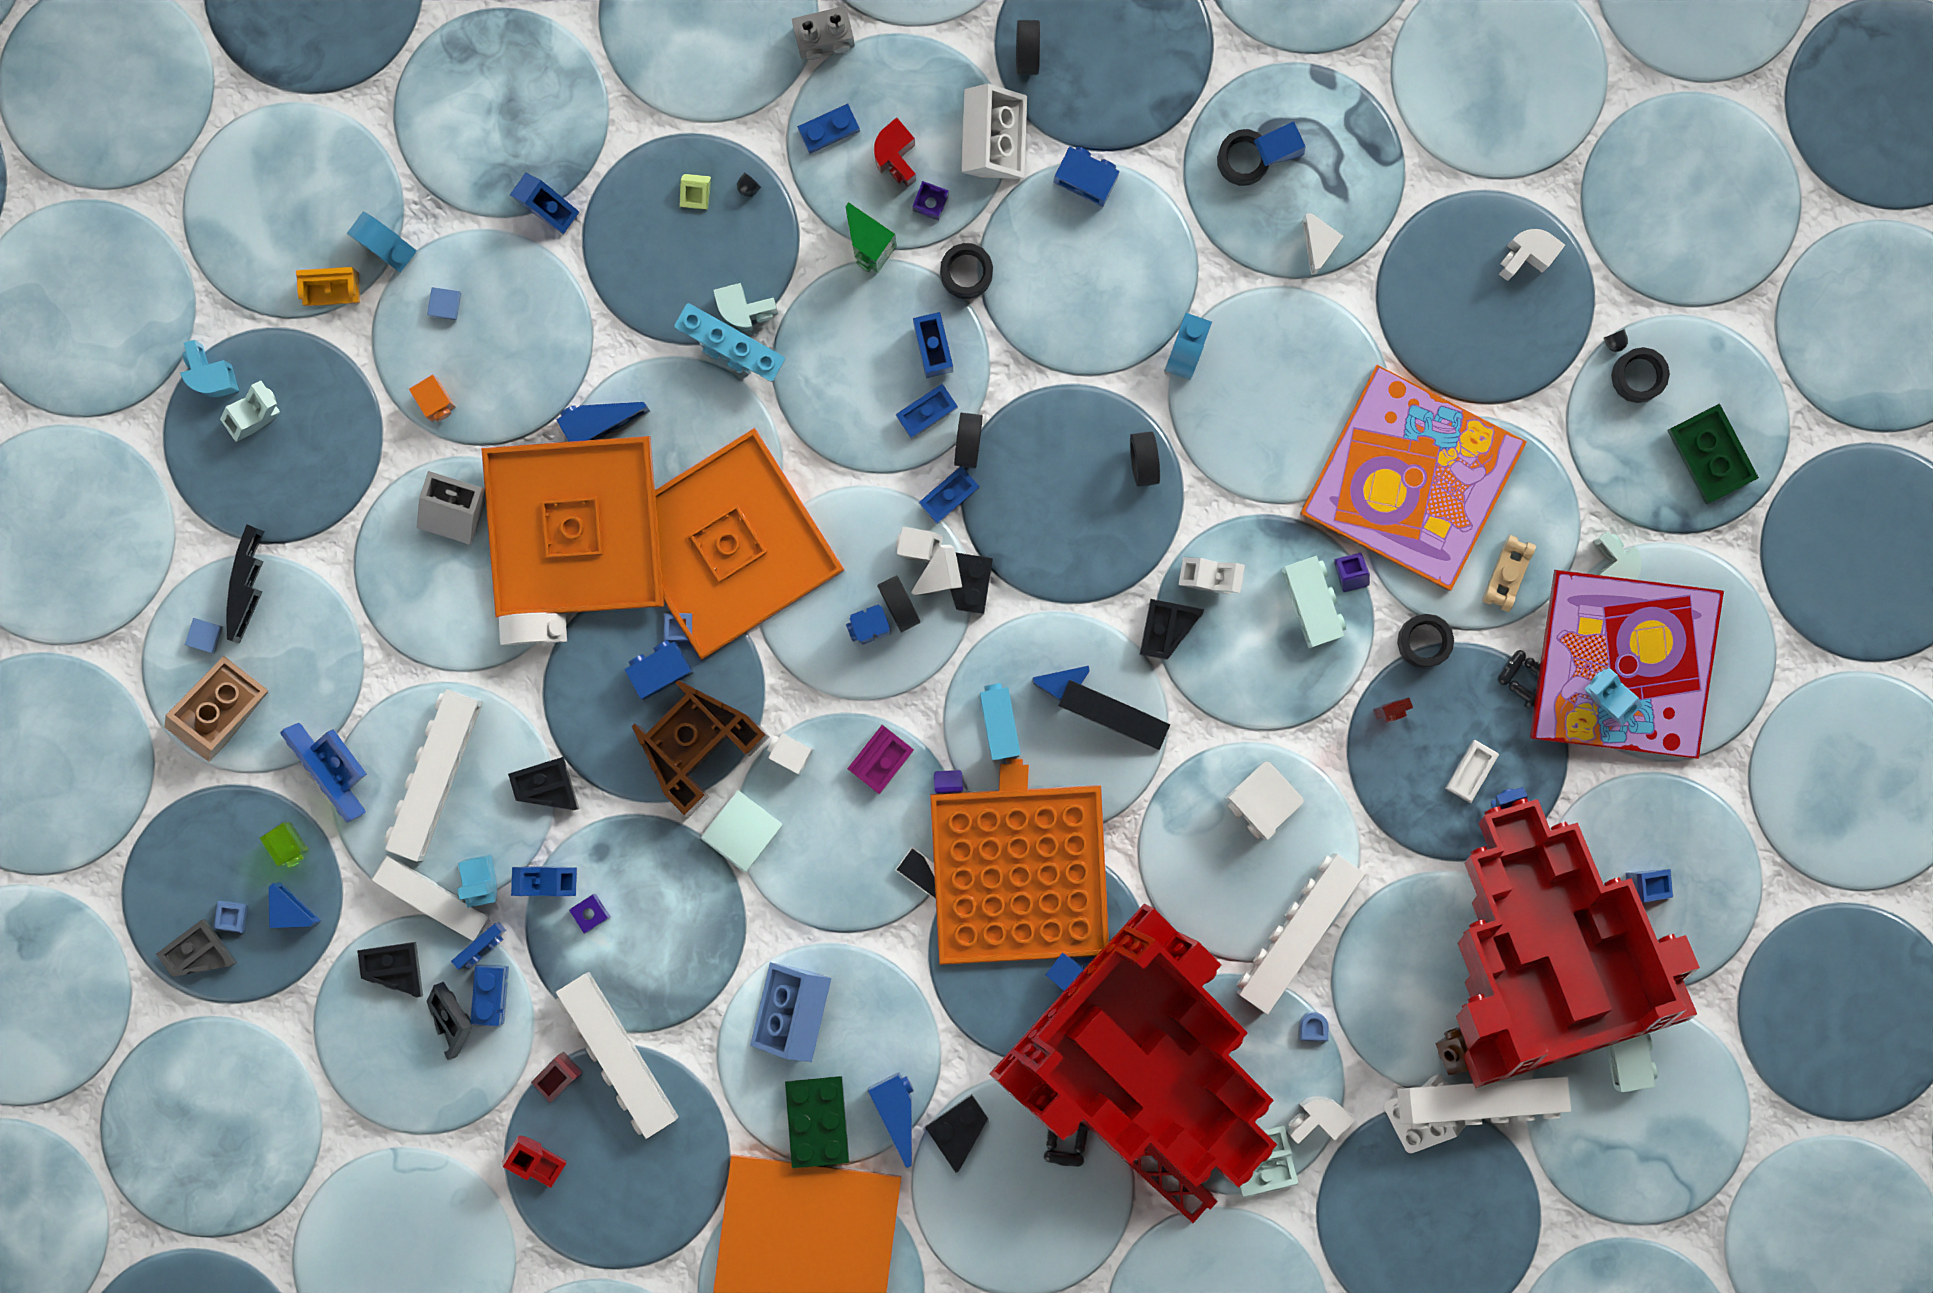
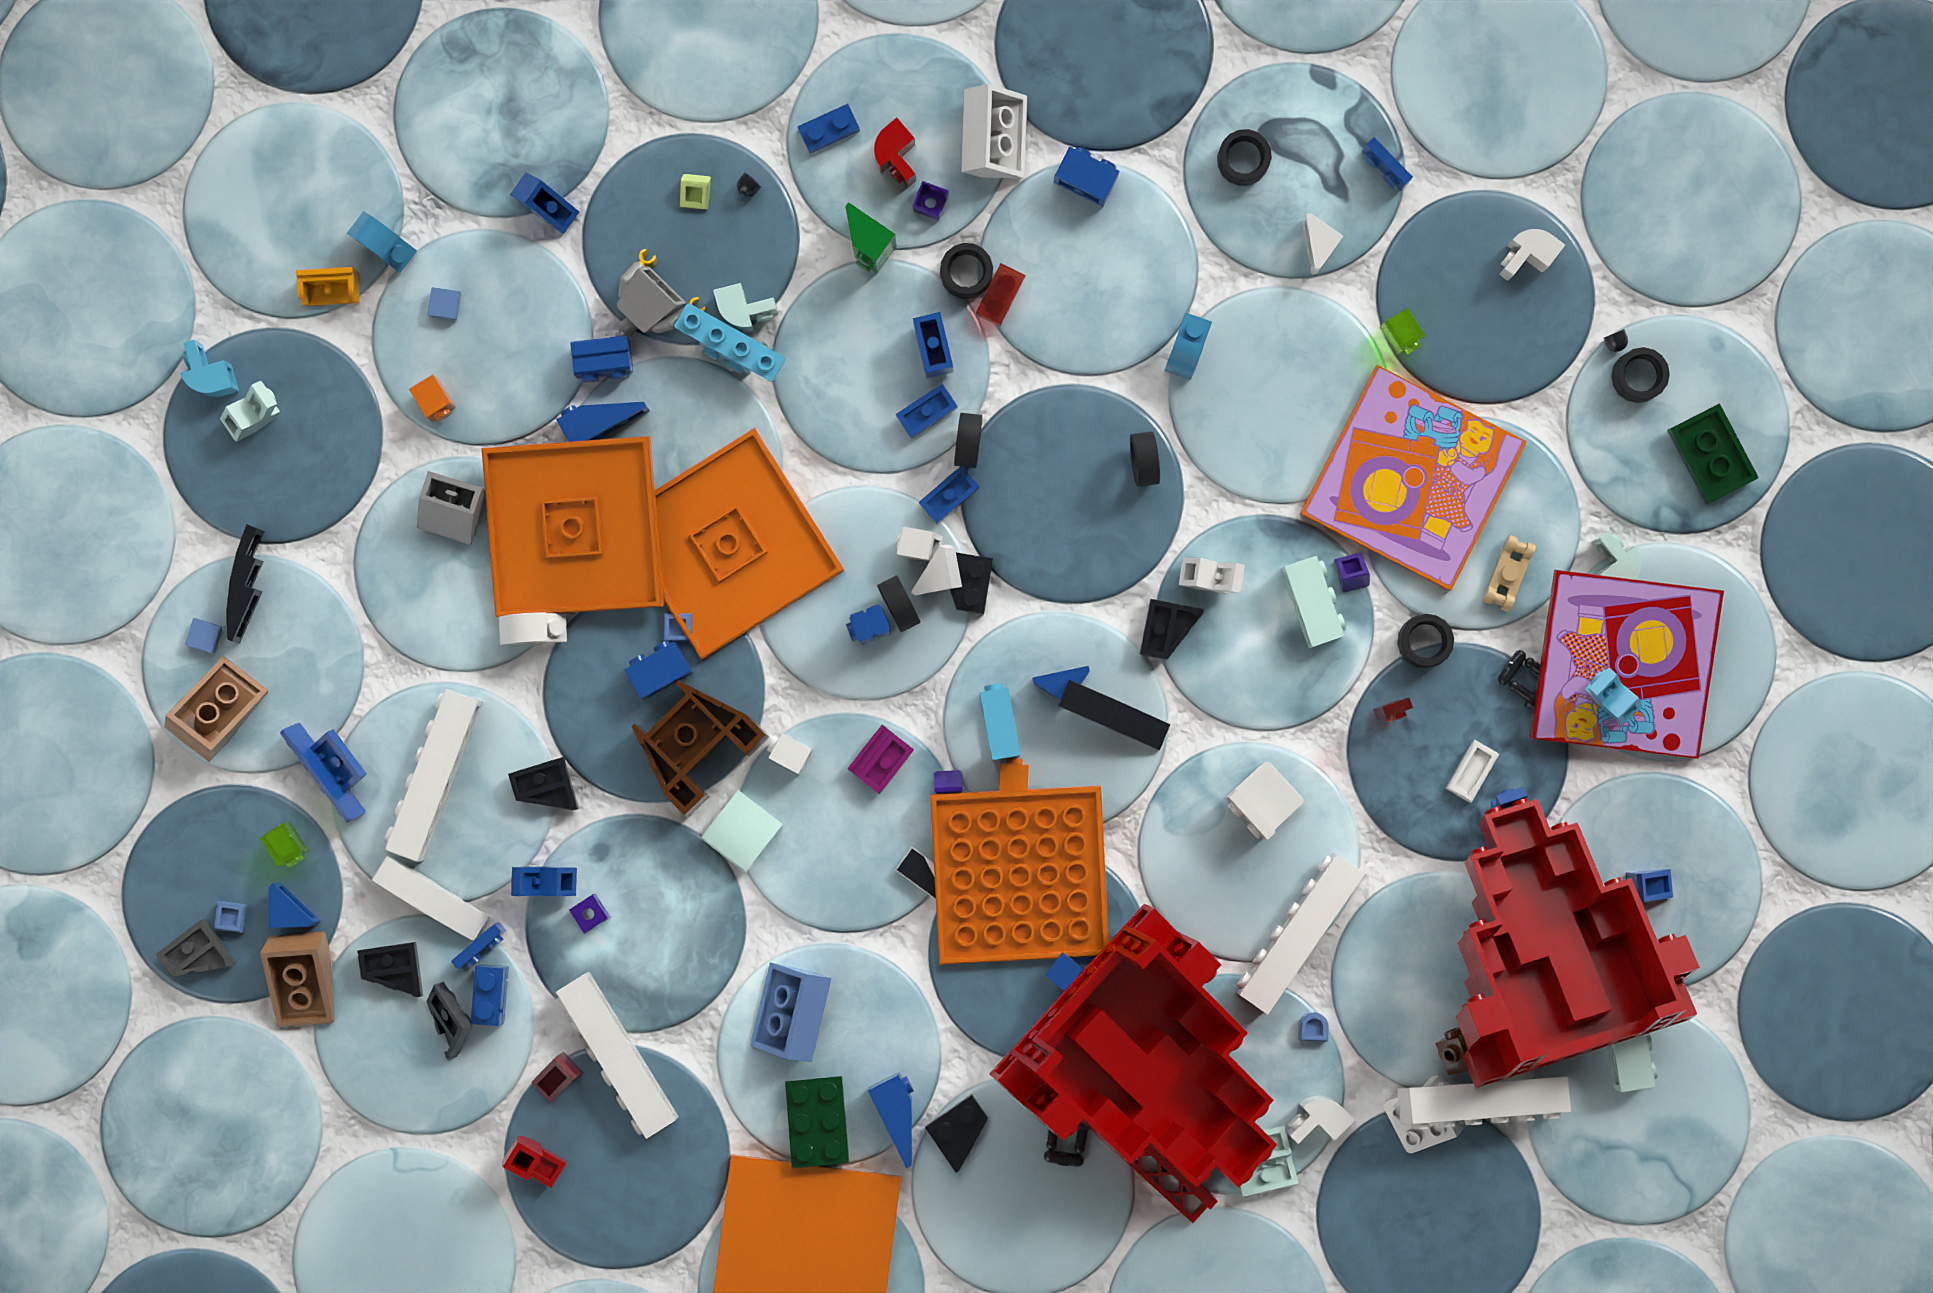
(299, 978): none -> medium nougat slope
(478, 881): medium azure brick -> none
(601, 358): none -> blue brick
(648, 299): none -> light grey torso
(823, 33): light grey brick -> none
(1000, 294): none -> clear red plate
(1028, 47): black tyre -> none
(1281, 145): blue slope -> none
(1378, 156): none -> blue plate
(1403, 332): none -> clear neon green brick

